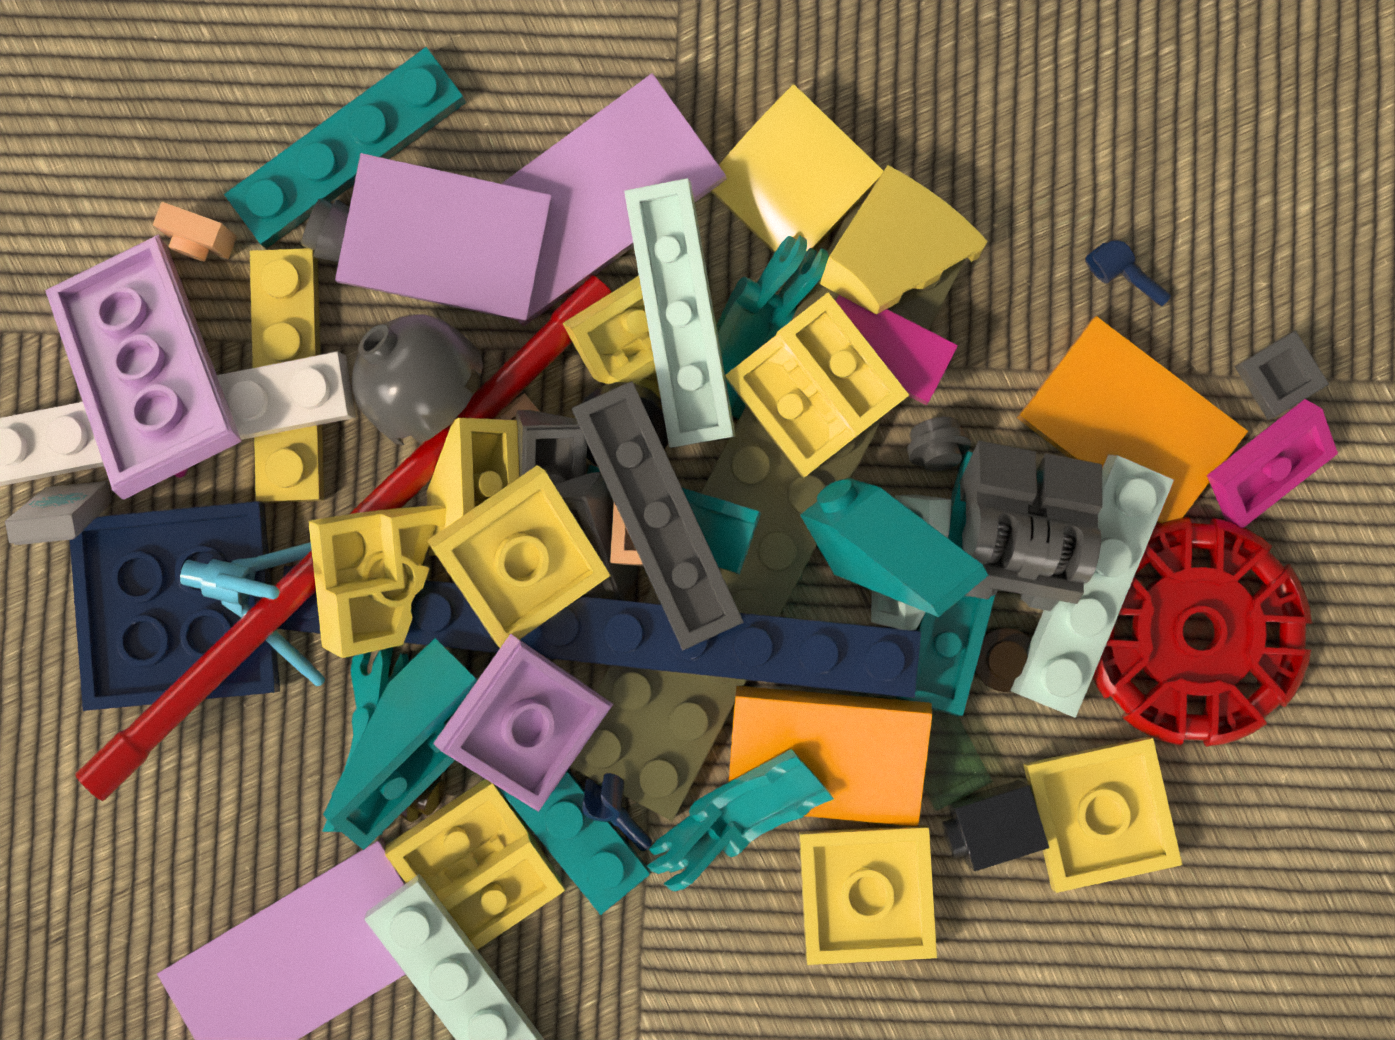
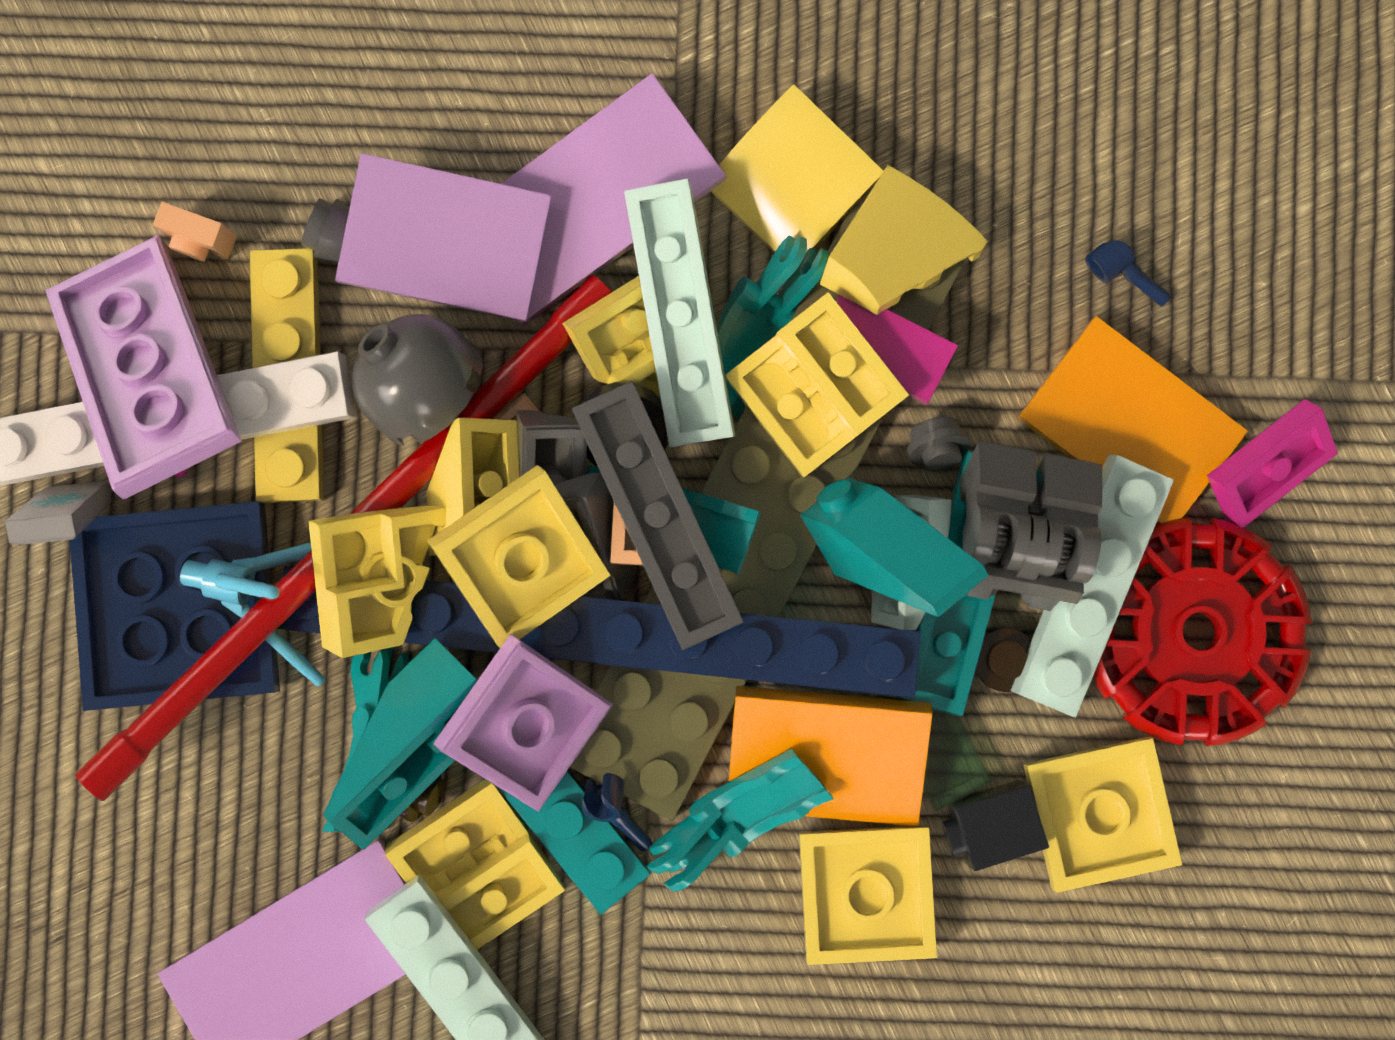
(328, 156): teal plate -> none
(1281, 375): dark grey plate -> none

